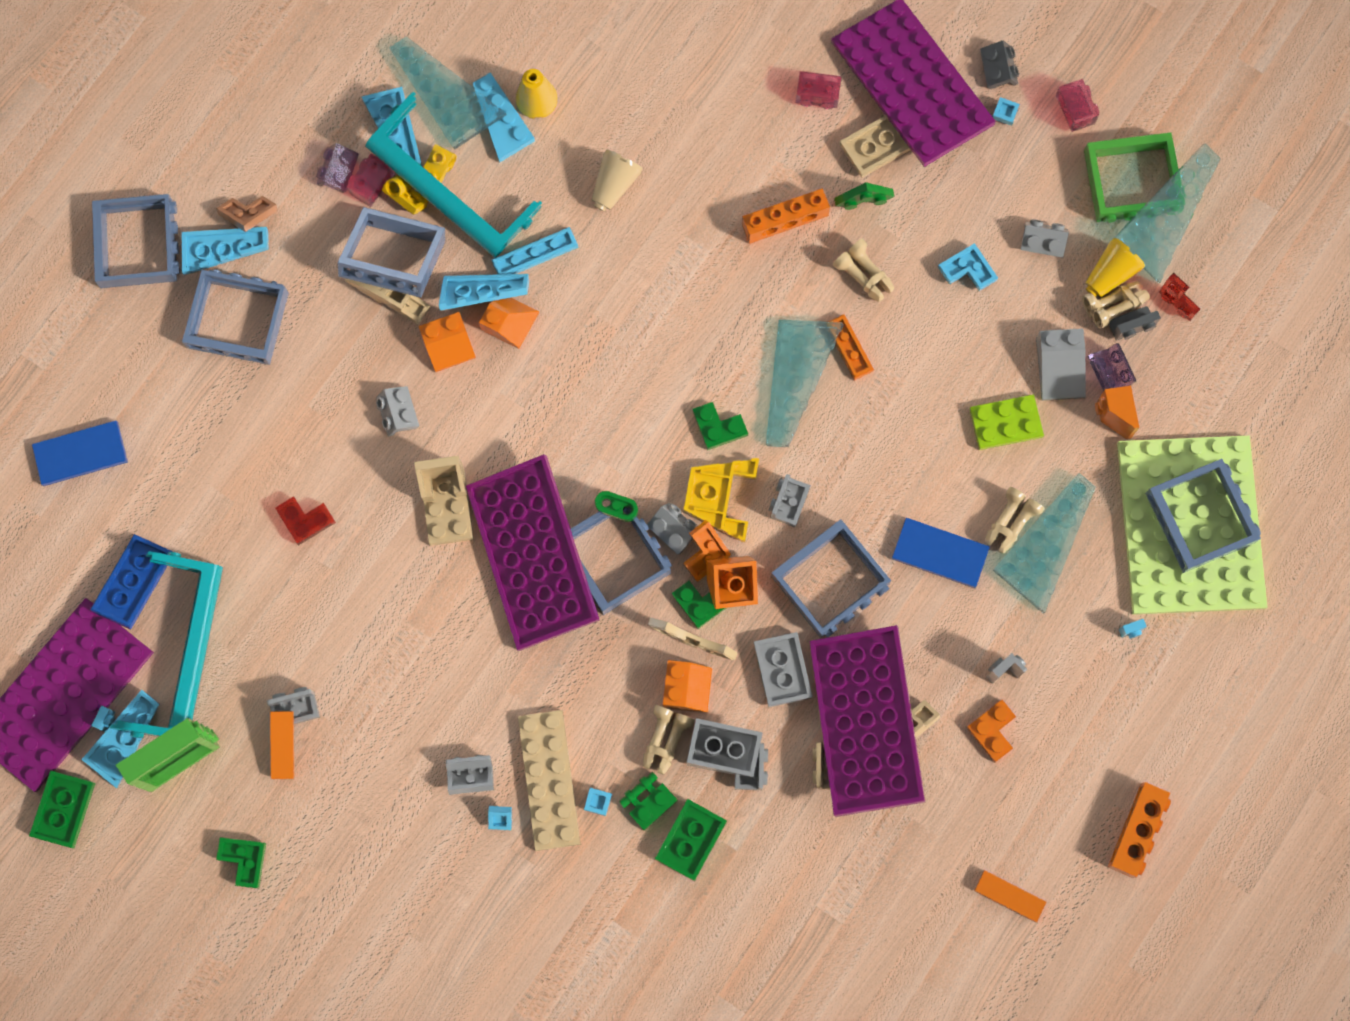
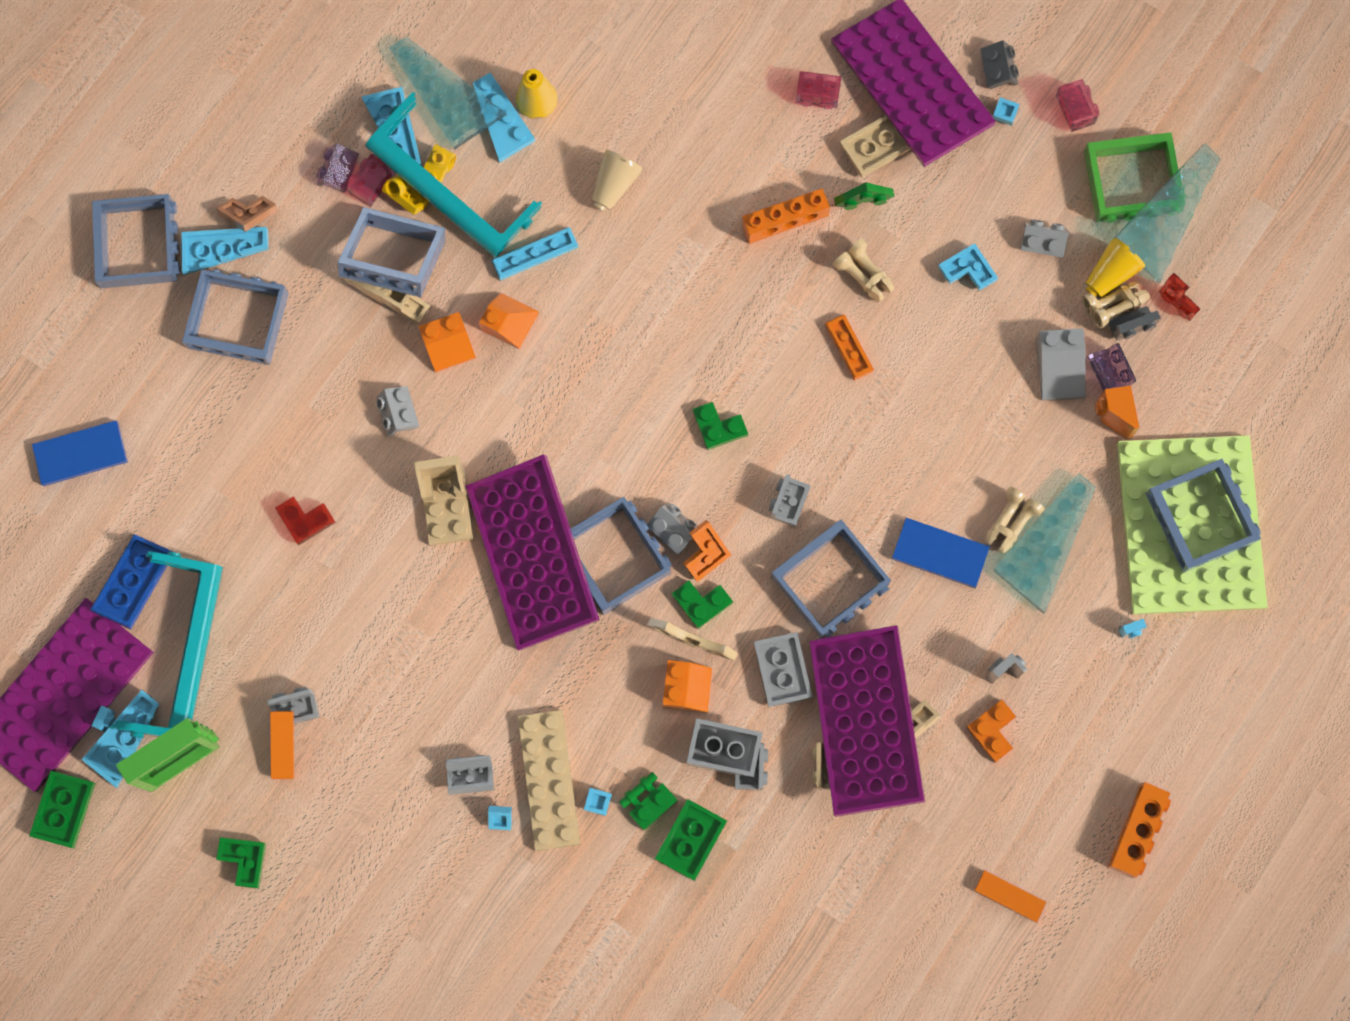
(476, 289): medium azure wing -> none
(617, 505): green plate -> none
(664, 717): tan piece -> none
(710, 493): yellow wing -> none
(732, 581): orange slope -> none
(798, 365): clear light blue wing -> none
(1006, 422): lime plate -> none

